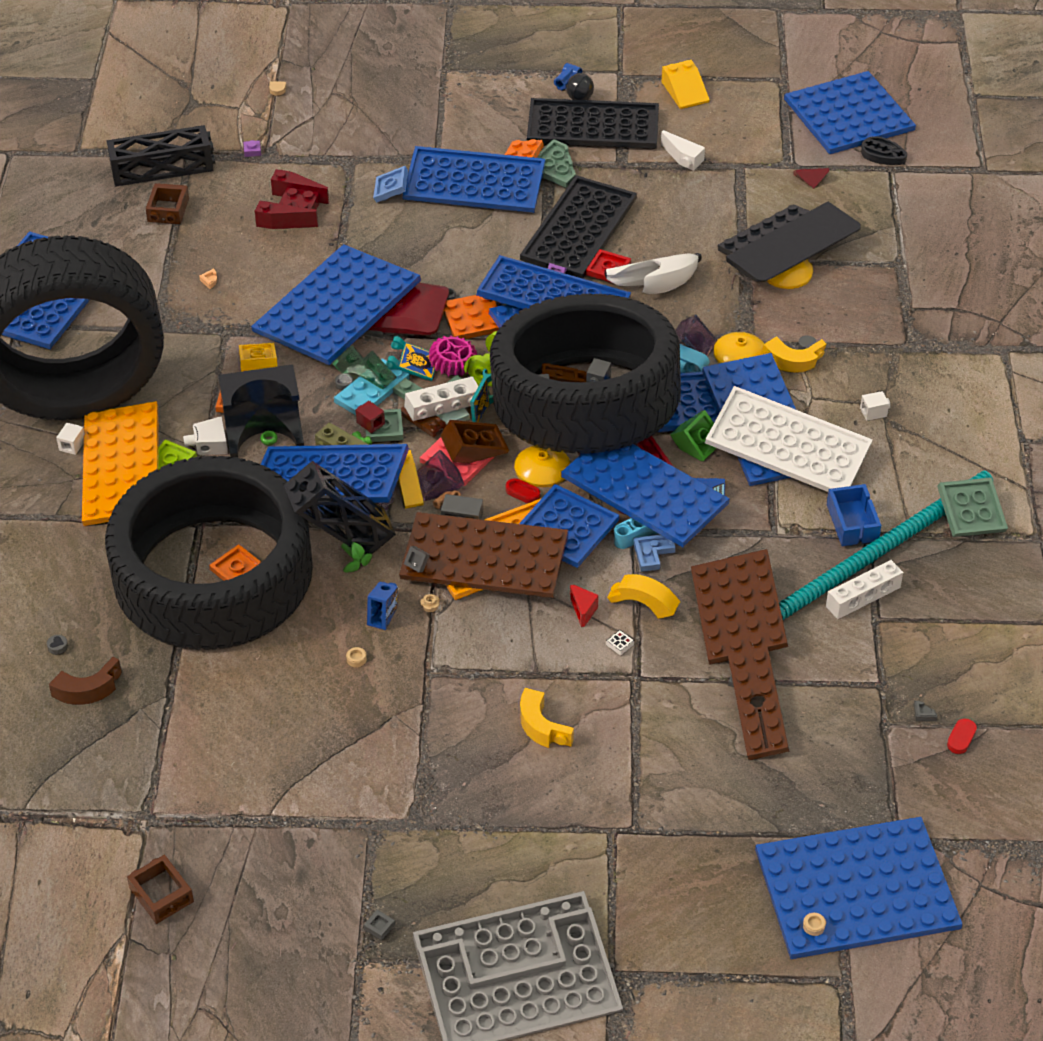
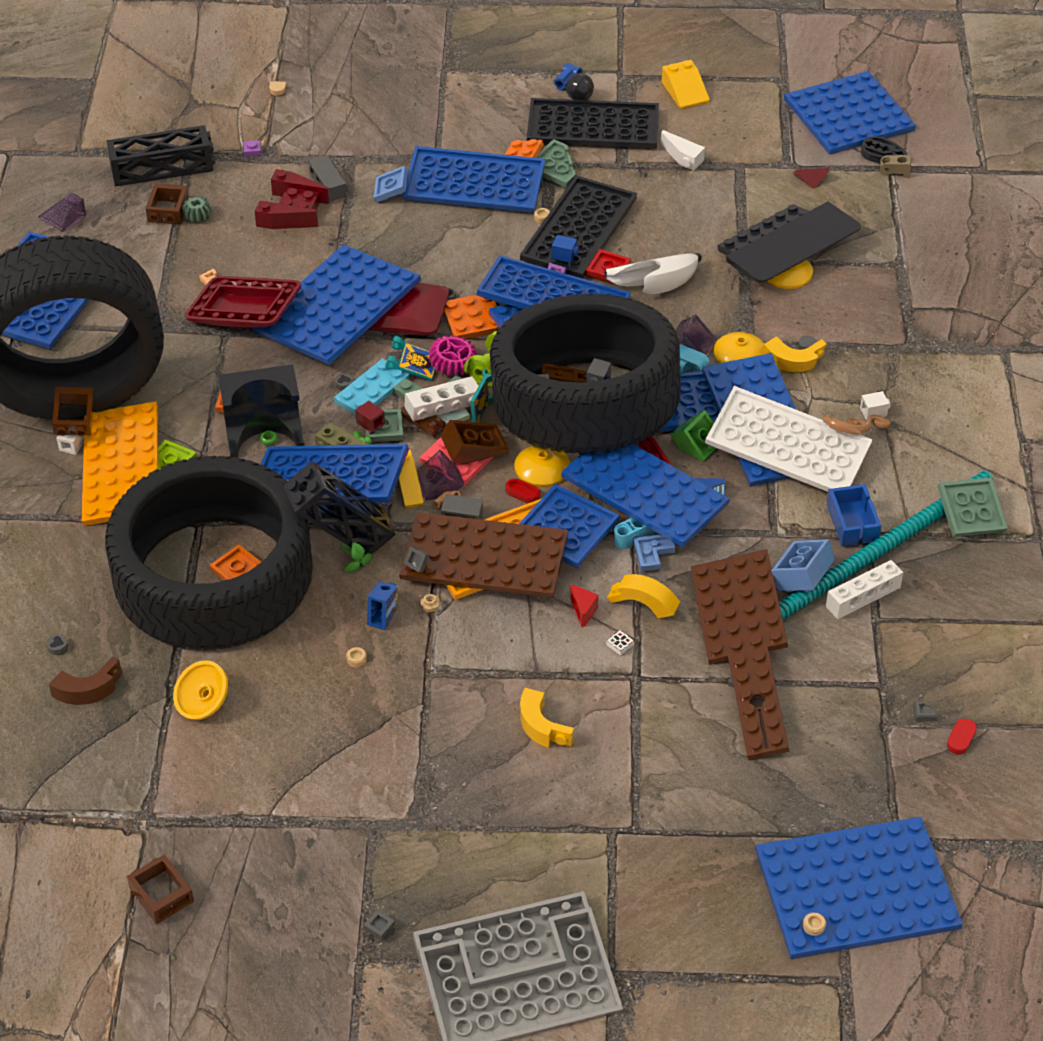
(64, 212): none -> clear purple slope
(70, 395): none -> reddish brown window
(193, 687): none -> yellow dish
(196, 209): none -> sand green gear
(208, 437): white torso -> none
(243, 301): none -> dark red wedge
(257, 356): yellow slope -> none
(325, 173): none -> dark grey brick
(369, 367): clear green arch -> none
(540, 214): none -> tan tile
(564, 248): none -> blue brick
(803, 565): none -> medium blue brick
(856, 426): none -> medium nougat plant
(896, 164): none -> dark tan leg

